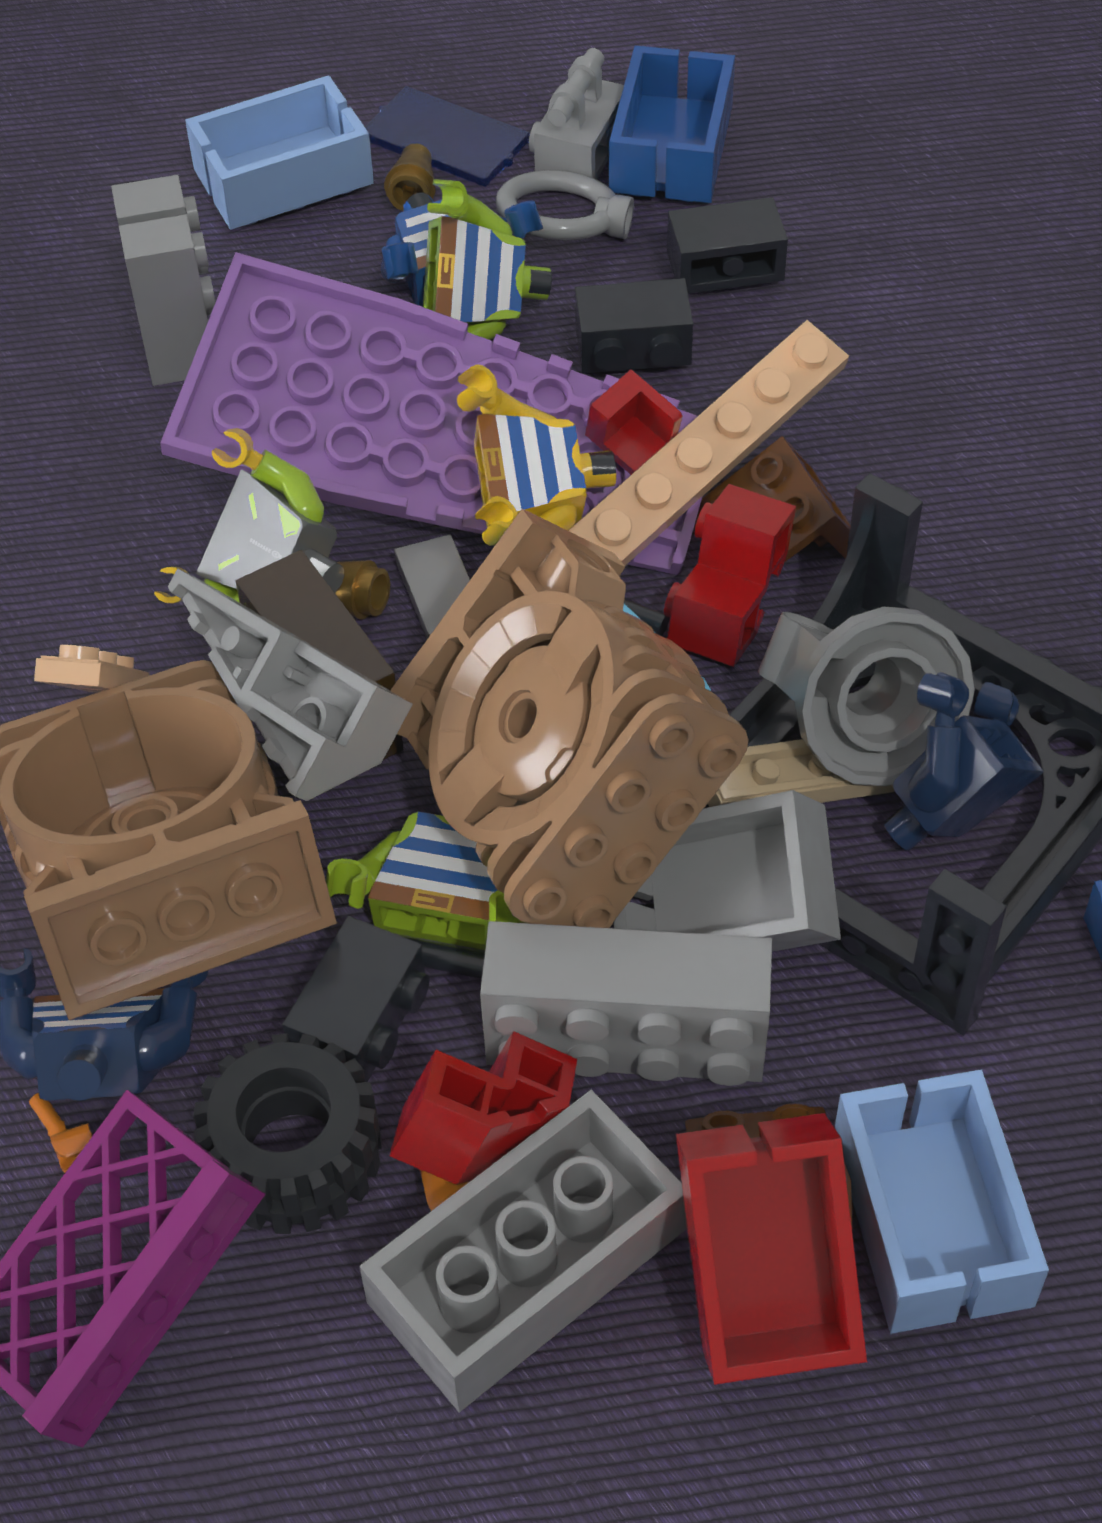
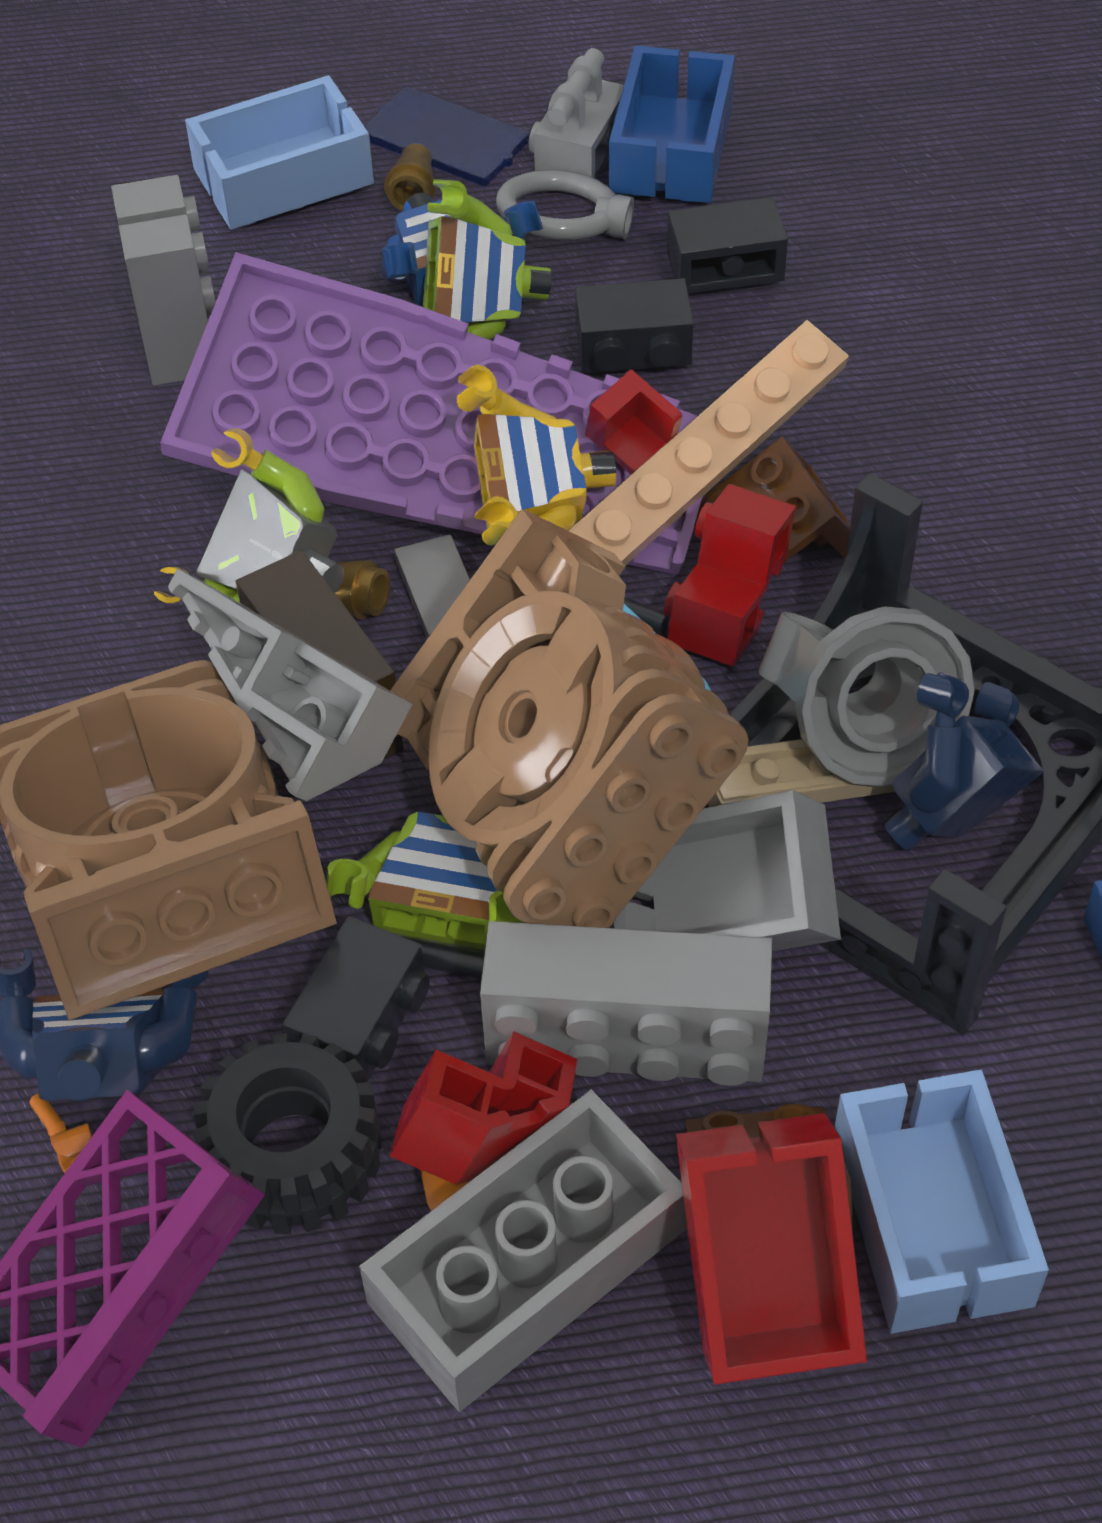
(86, 669): light nougat tile -> none

